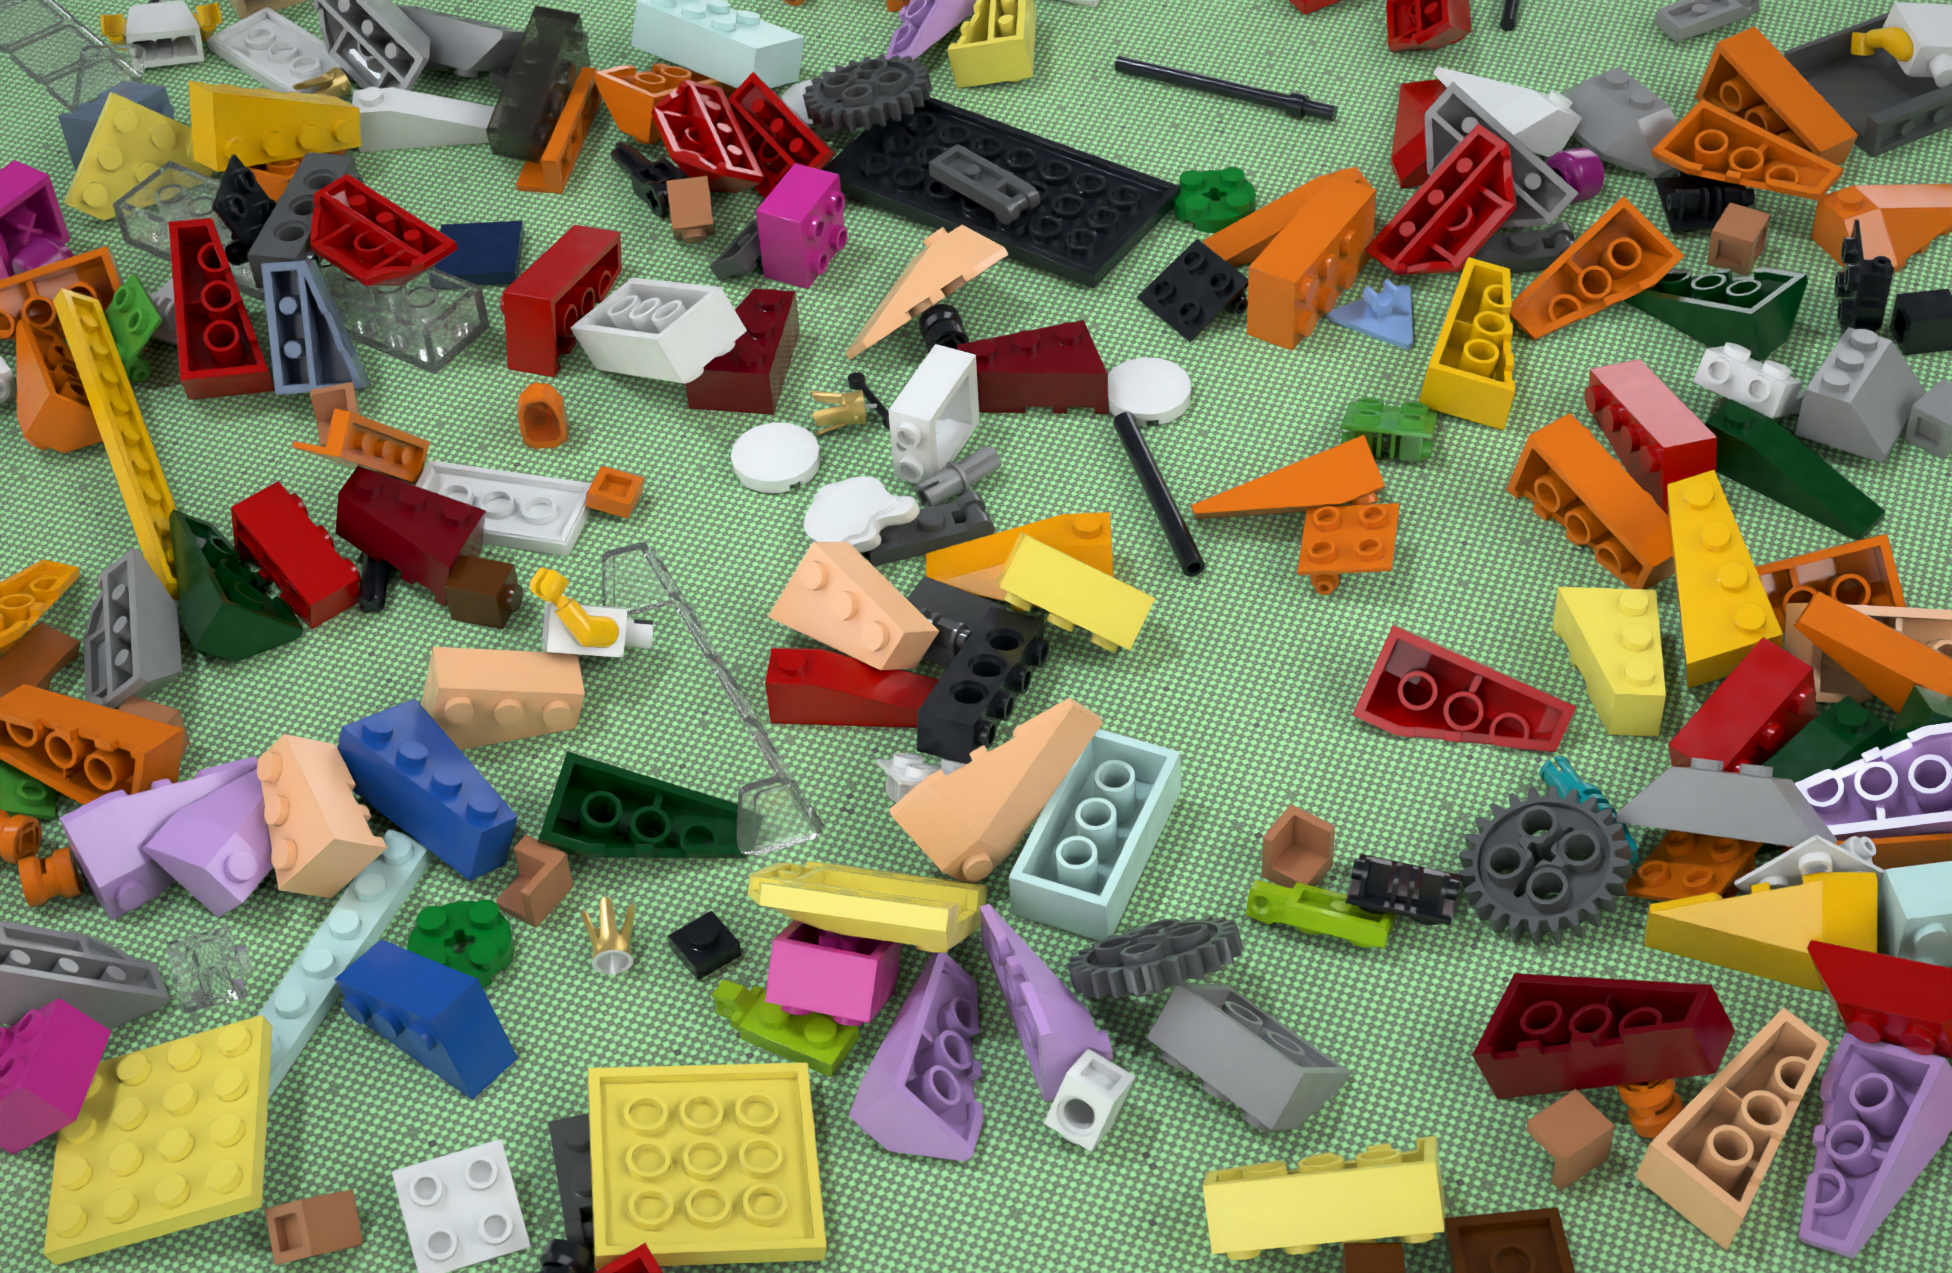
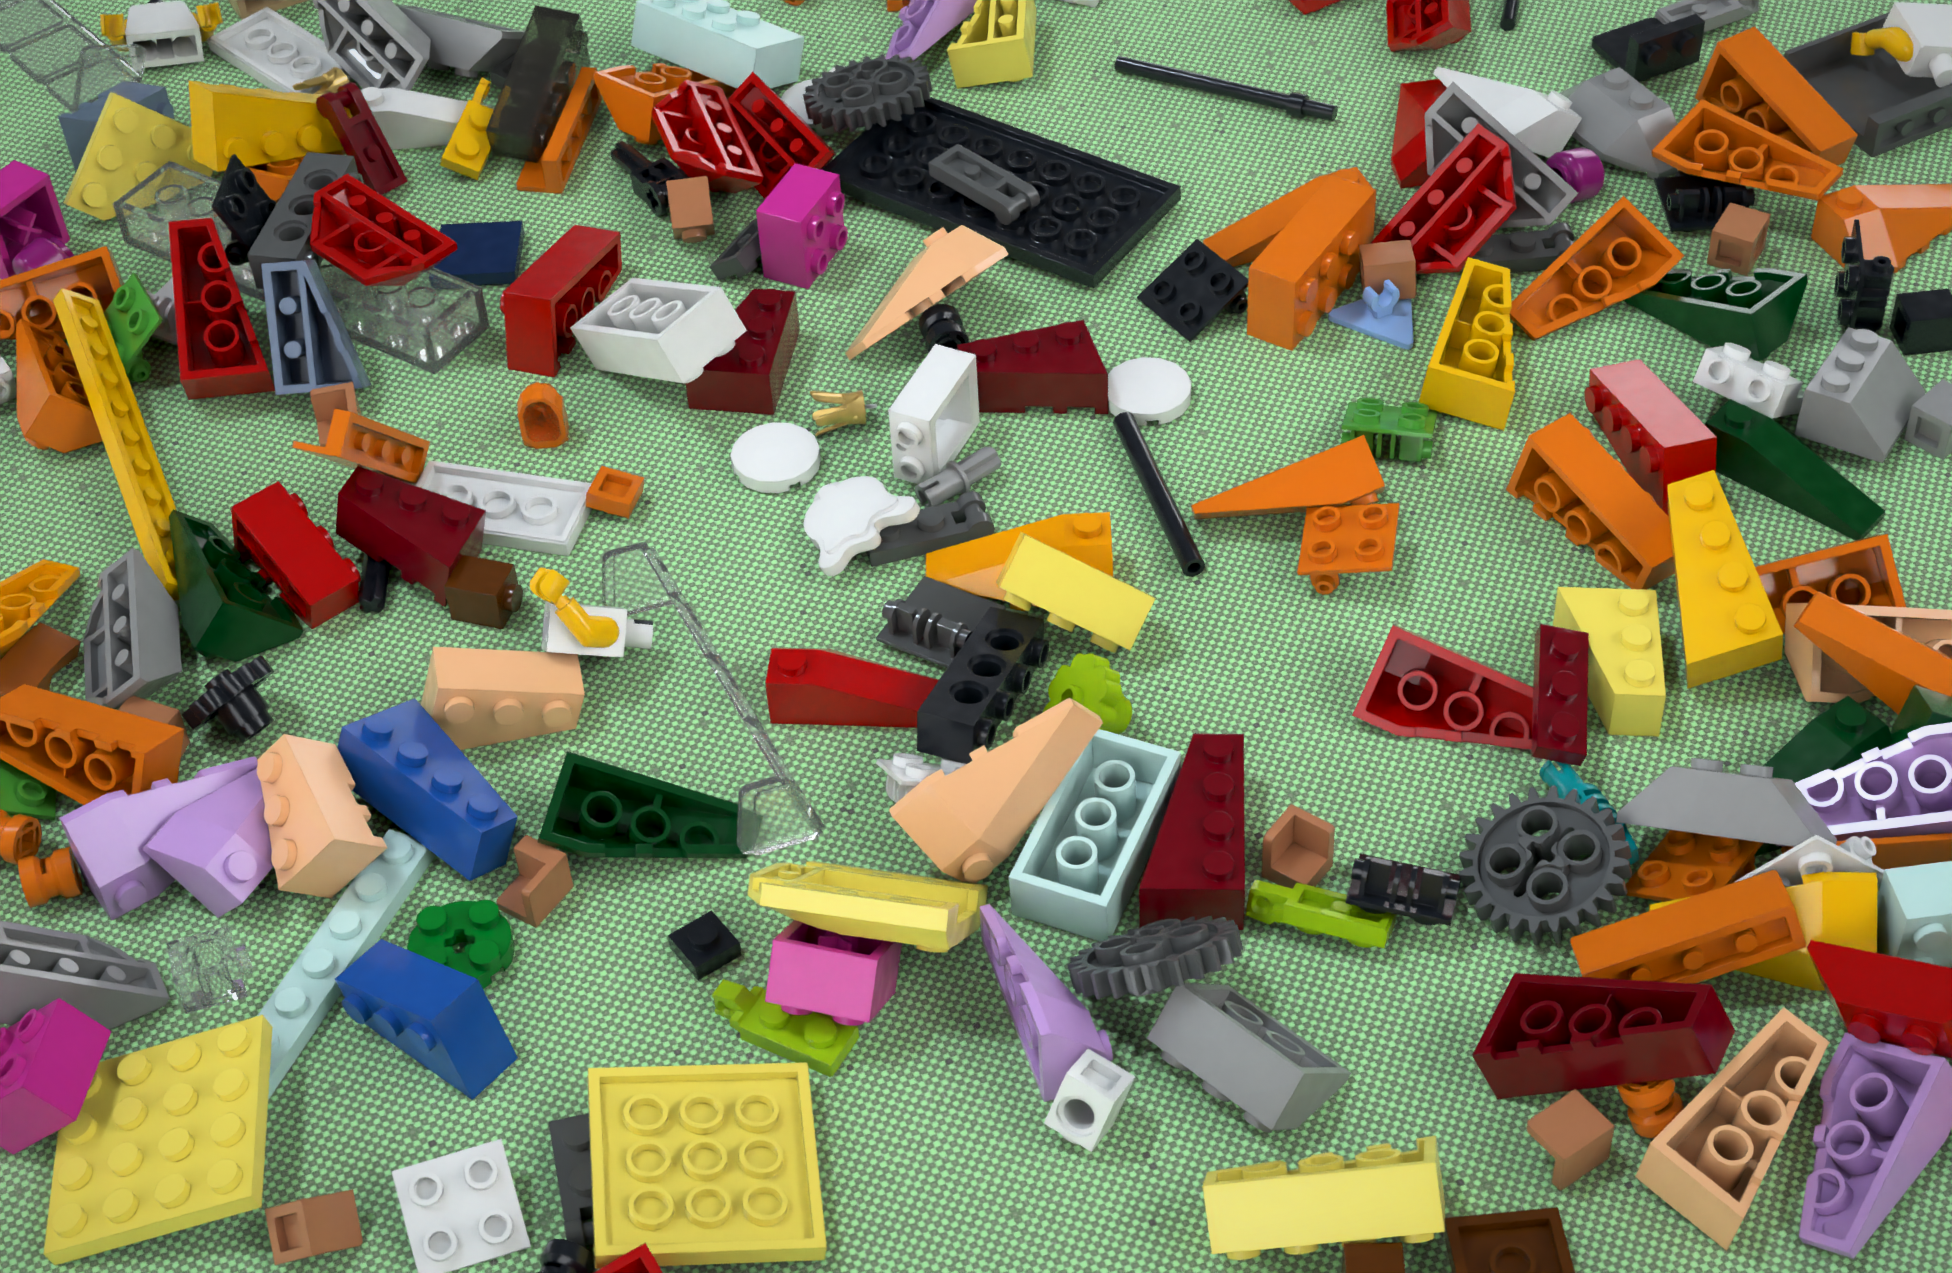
(234, 701): none -> black plant
(362, 137): none -> dark red plate
(469, 143): none -> yellow hinge
(610, 950): pearl gold piece -> none
(853, 609): light nougat wedge -> none
(857, 382): black hinge -> none
(924, 1073): lavender wedge -> none
(1094, 687): none -> lime plant
(1201, 841): none -> dark red wedge
(1227, 186): green plate -> none
(1388, 261): none -> nougat panel
(1560, 695): none -> dark red plate
(1651, 47): none -> black bracket
(1696, 935): none -> orange panel
(1750, 712): red wedge -> none

